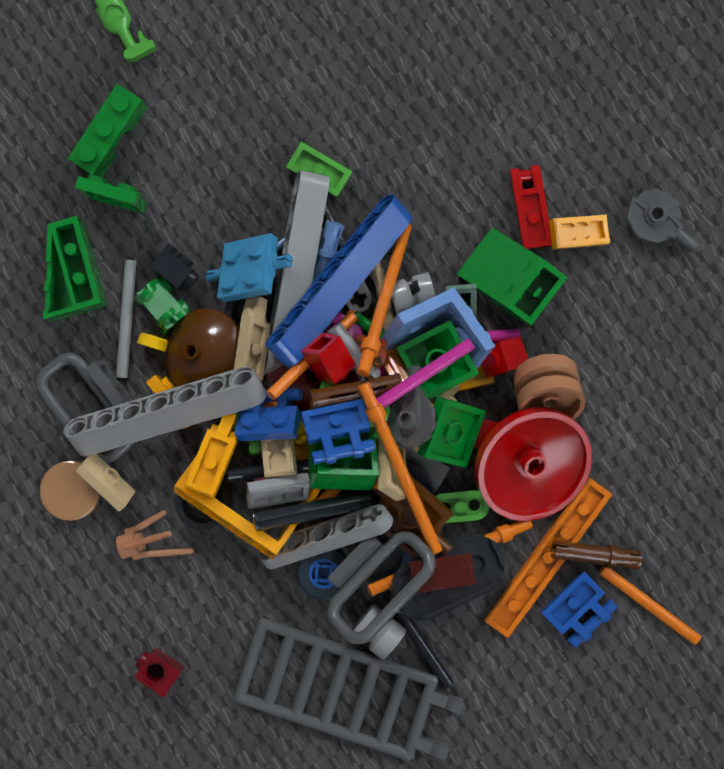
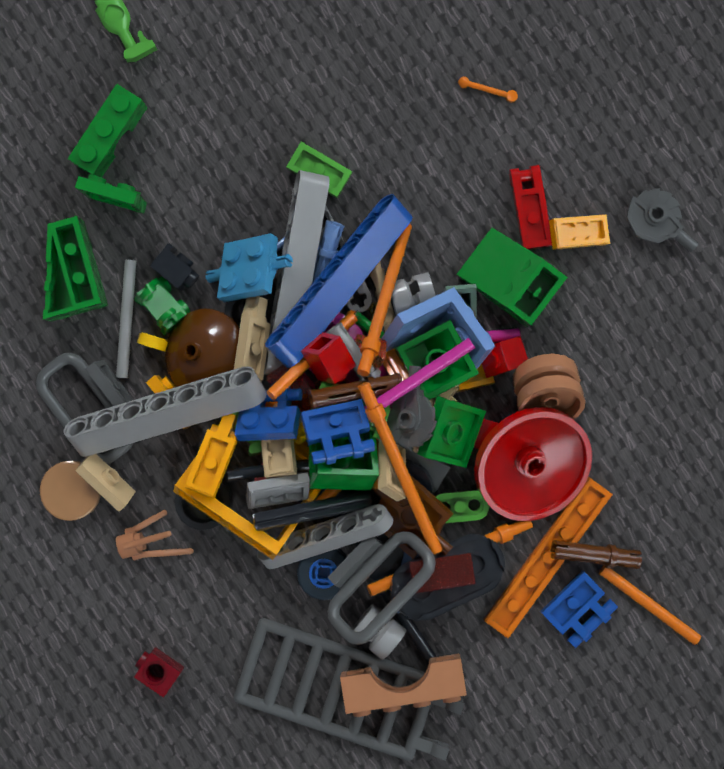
(366, 692): none -> nougat arch
(511, 95): none -> orange hinge

